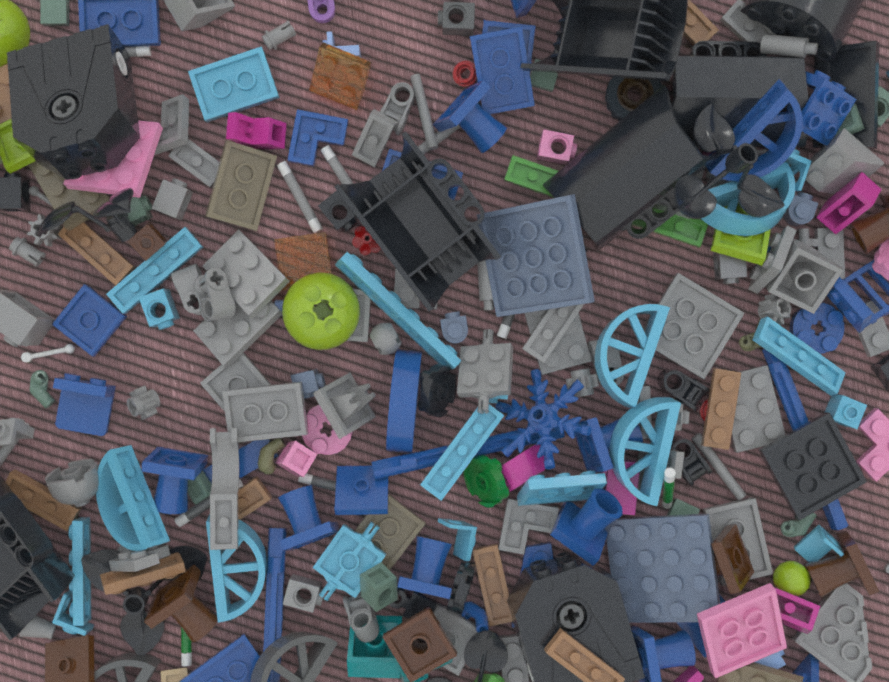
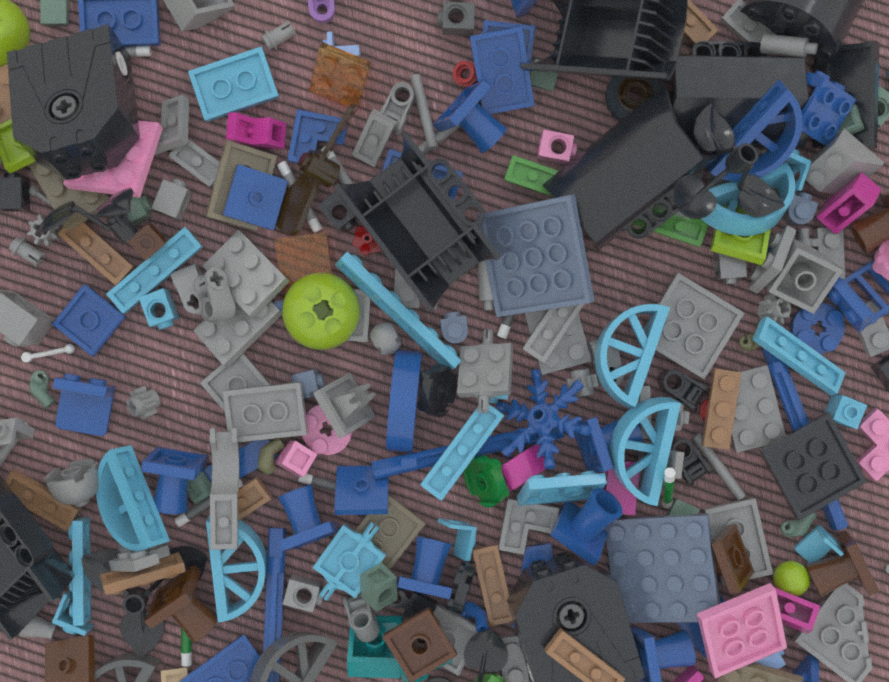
(255, 197): none -> blue plate
(314, 170): none -> dark brown piece

